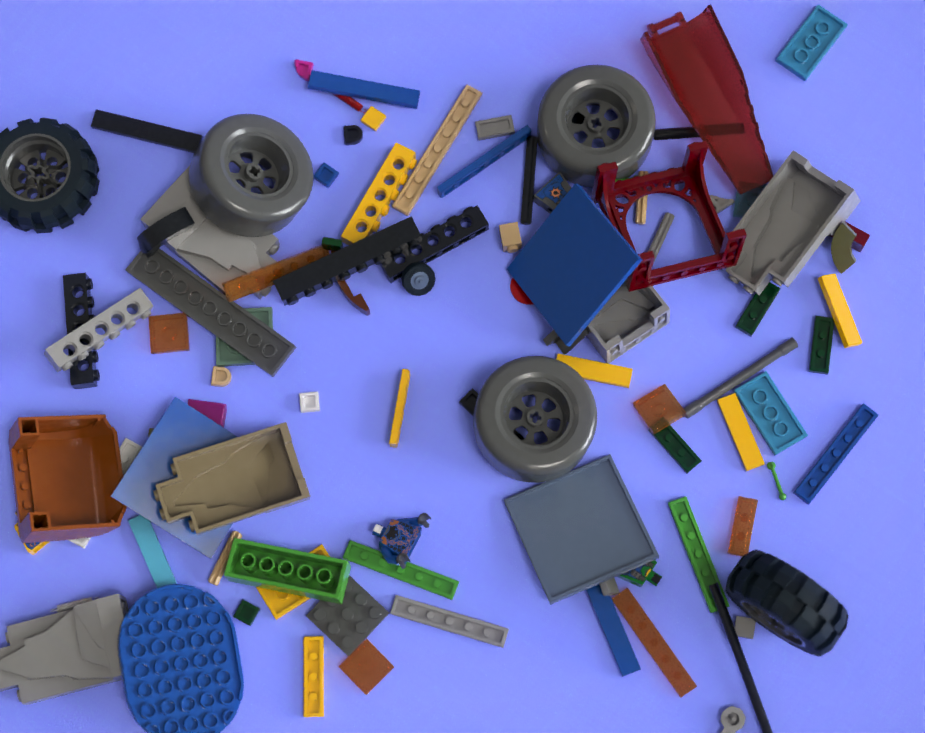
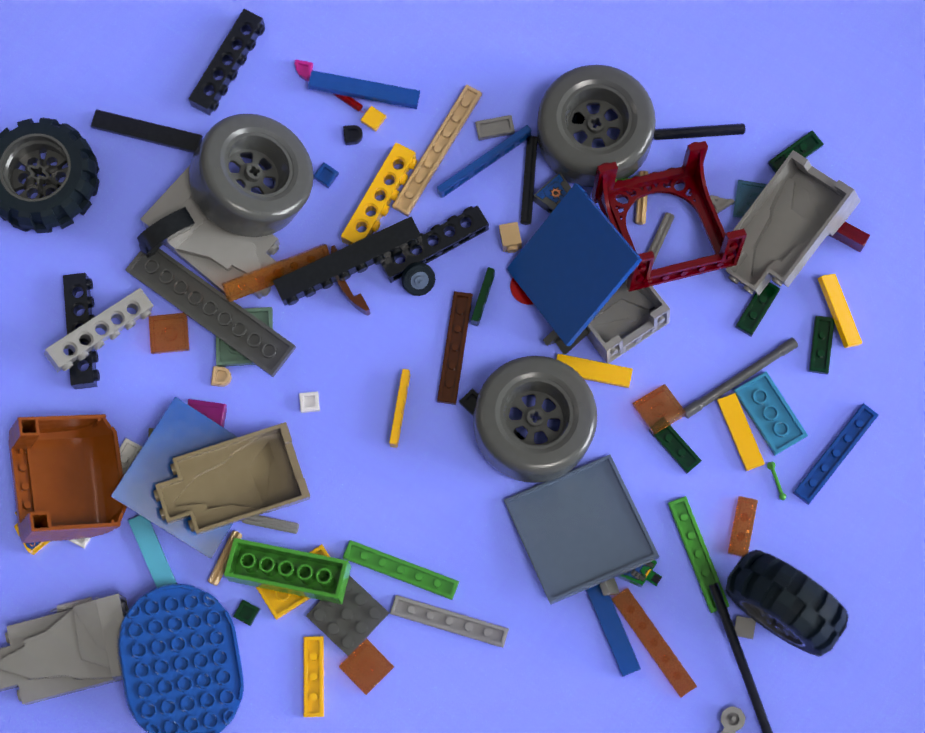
(246, 22): none -> black brick
(272, 523): none -> light grey axle
(331, 244): dark green tile -> none
(400, 538): torso -> none
(454, 348): none -> reddish brown tile
(483, 295): none -> dark green tile
(711, 93): clear red windscreen -> none
(804, 146): none -> dark green tile
(811, 42): dark azure tile -> none
(841, 247): olive tile -> none

